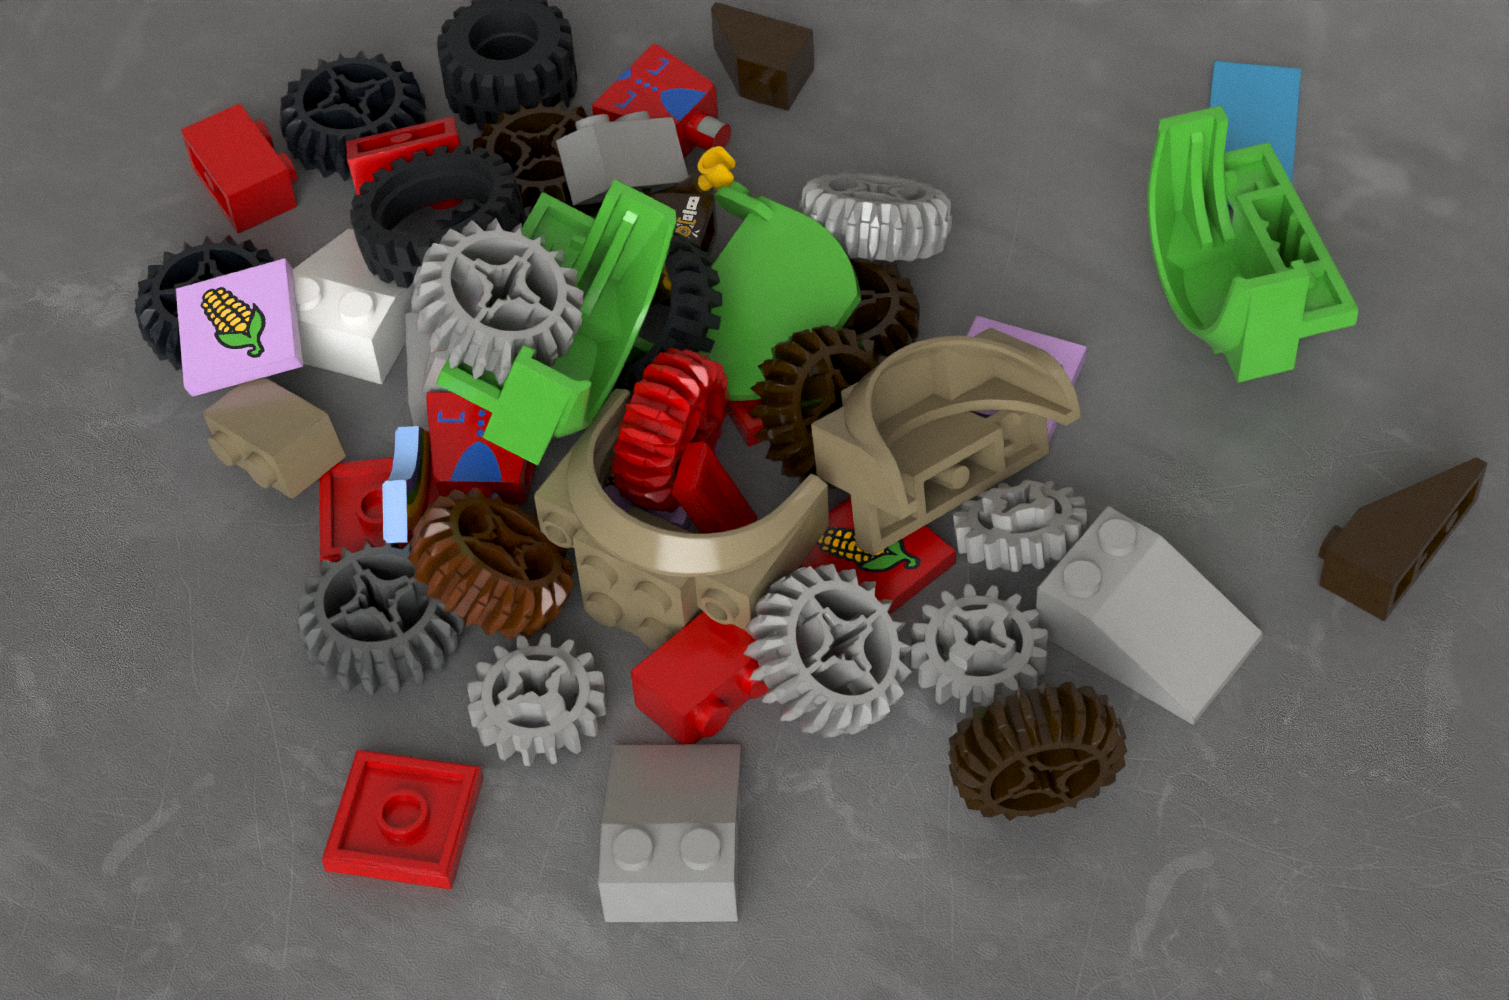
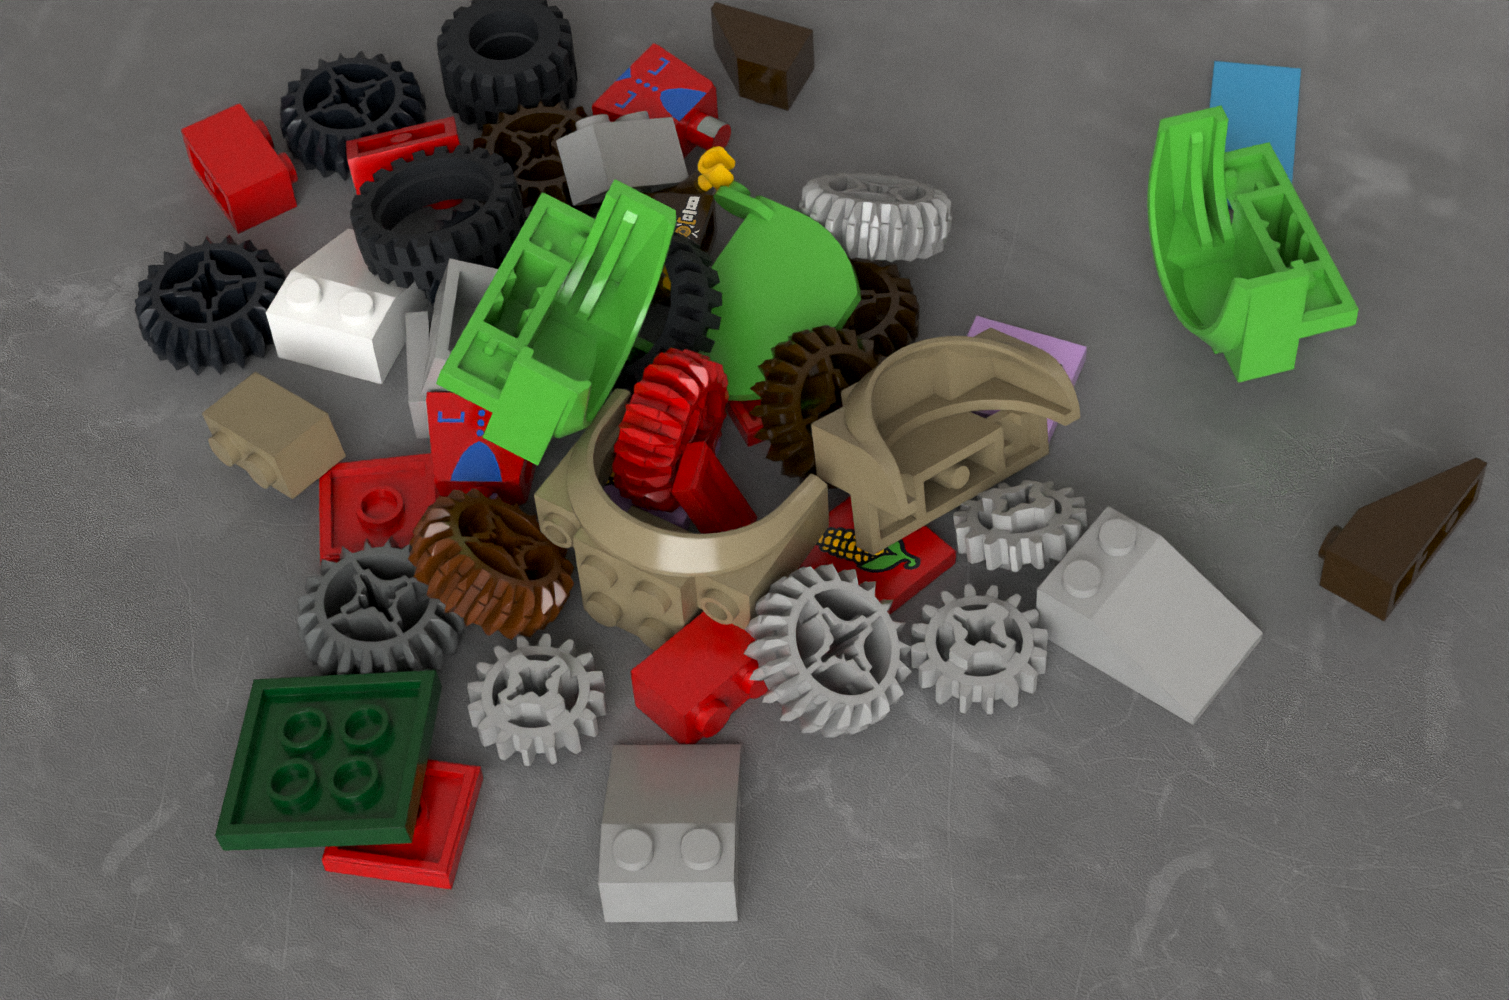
(238, 327): lavender tile -> none
(330, 761): none -> dark green plate
(408, 485): light blue tile -> none
(480, 268): light grey gear -> none
(1037, 751): dark brown gear -> none

